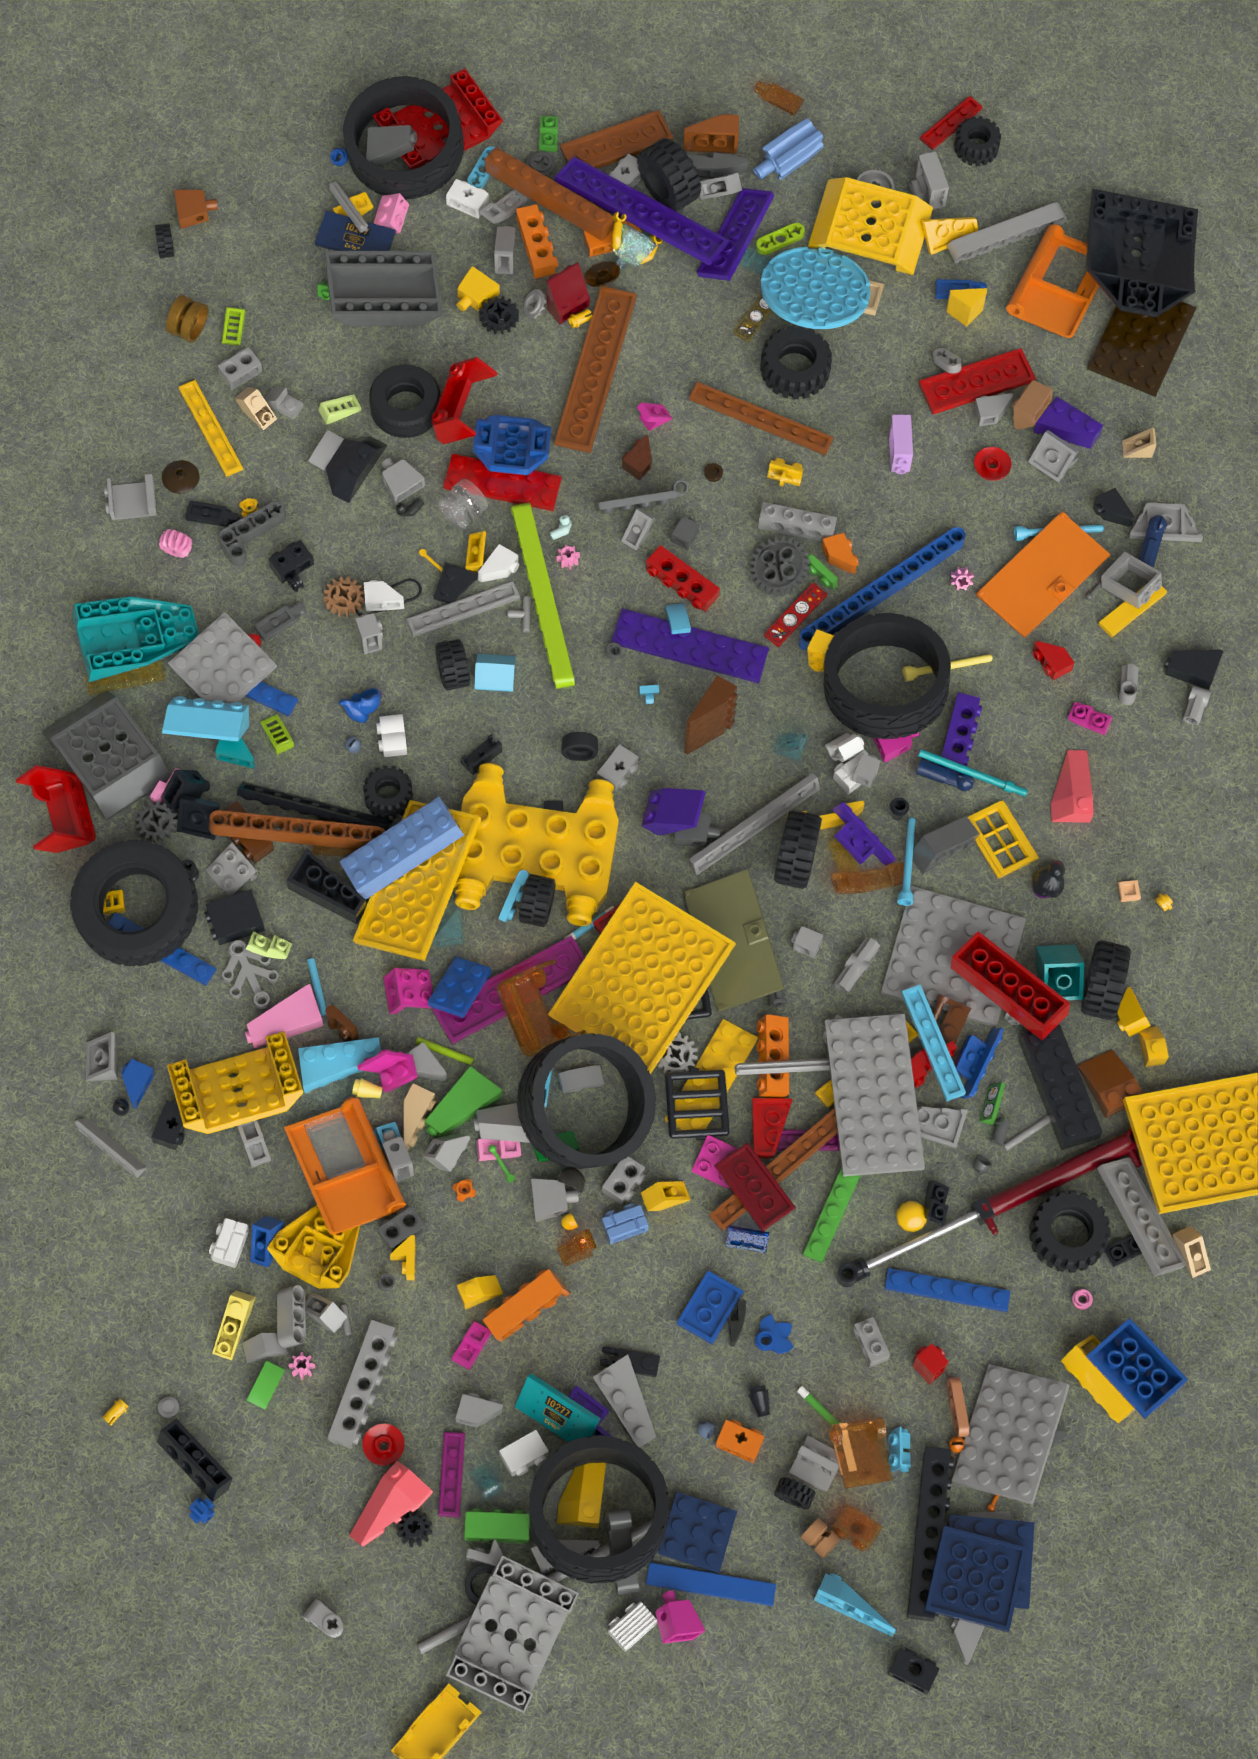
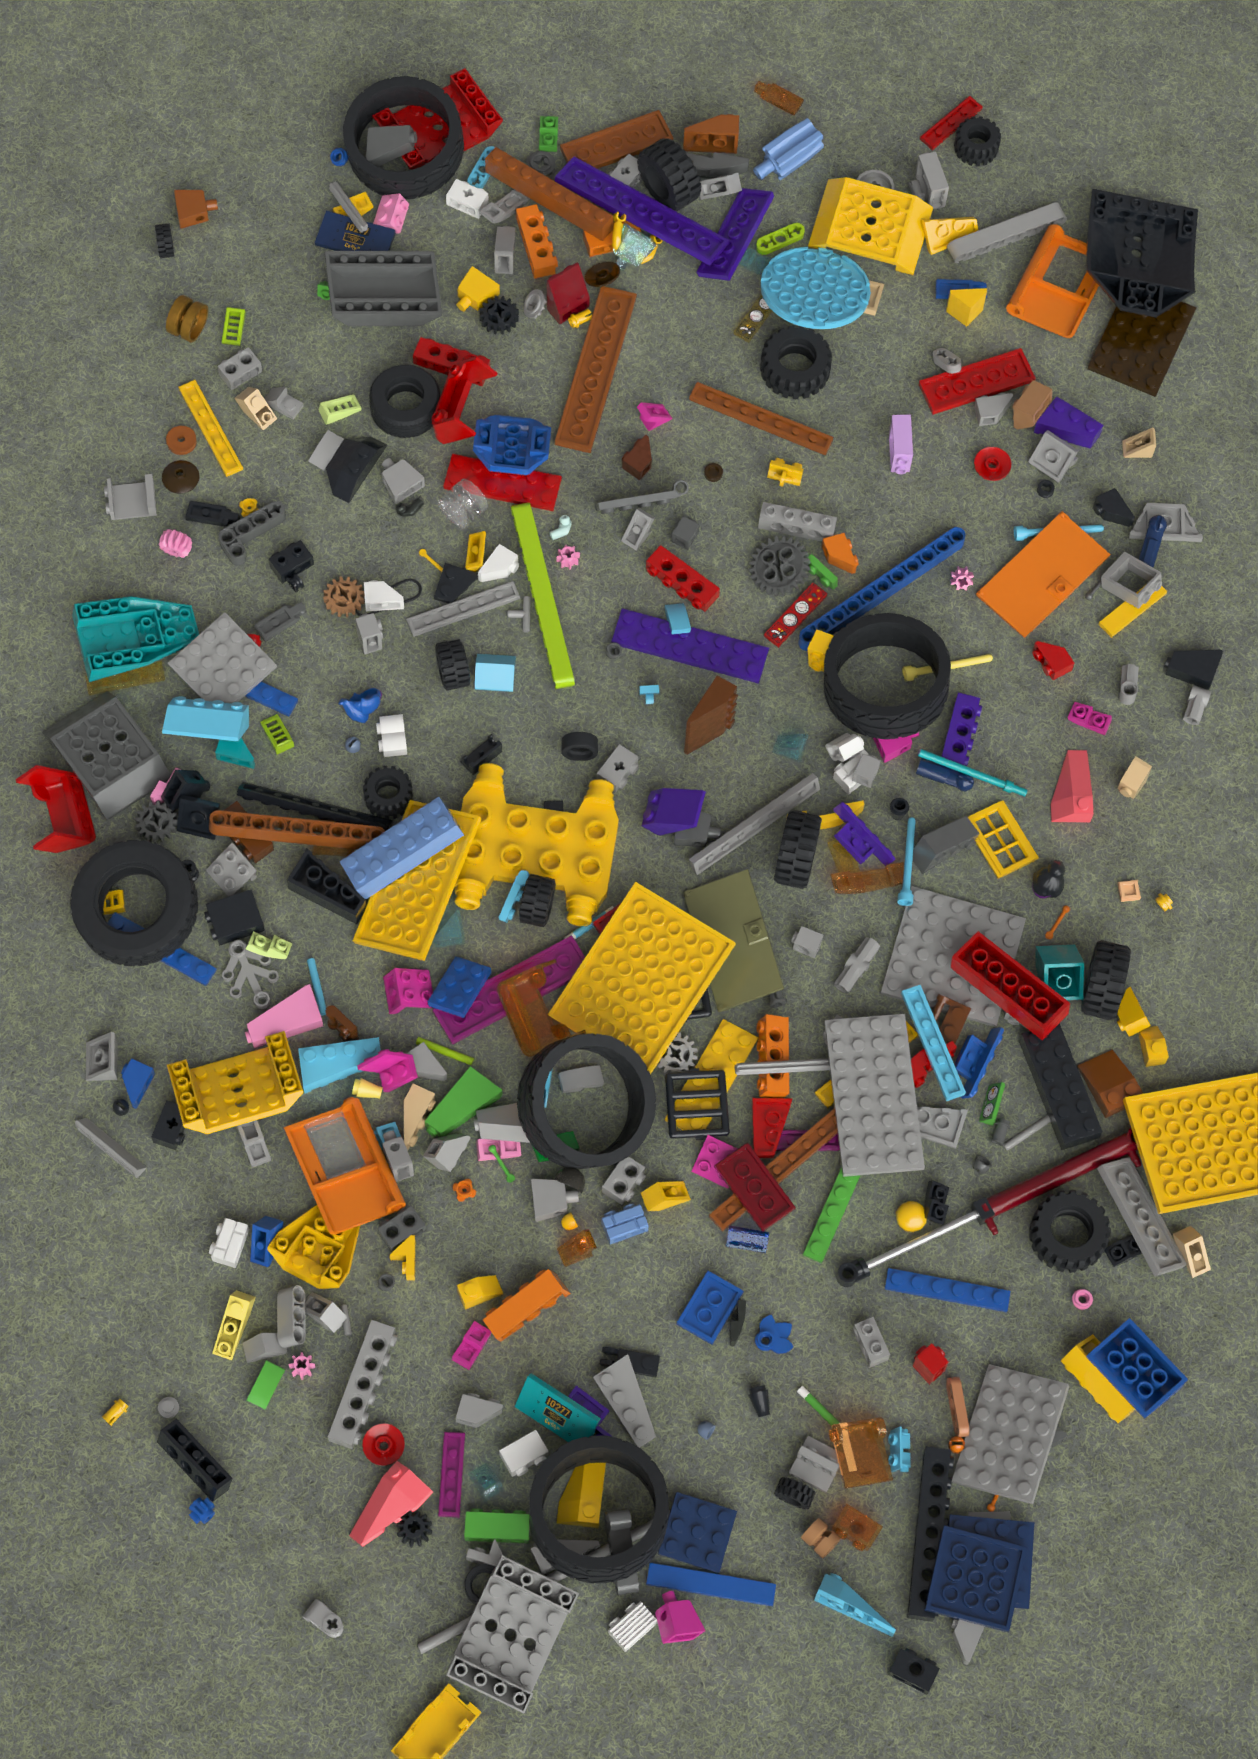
(184, 447): none -> dark orange piece
(427, 347): none -> red brick
(748, 1448): orange brick -> none
(1046, 483): none -> black bush
(1049, 935): none -> orange hinge
(1134, 778): none -> tan slope

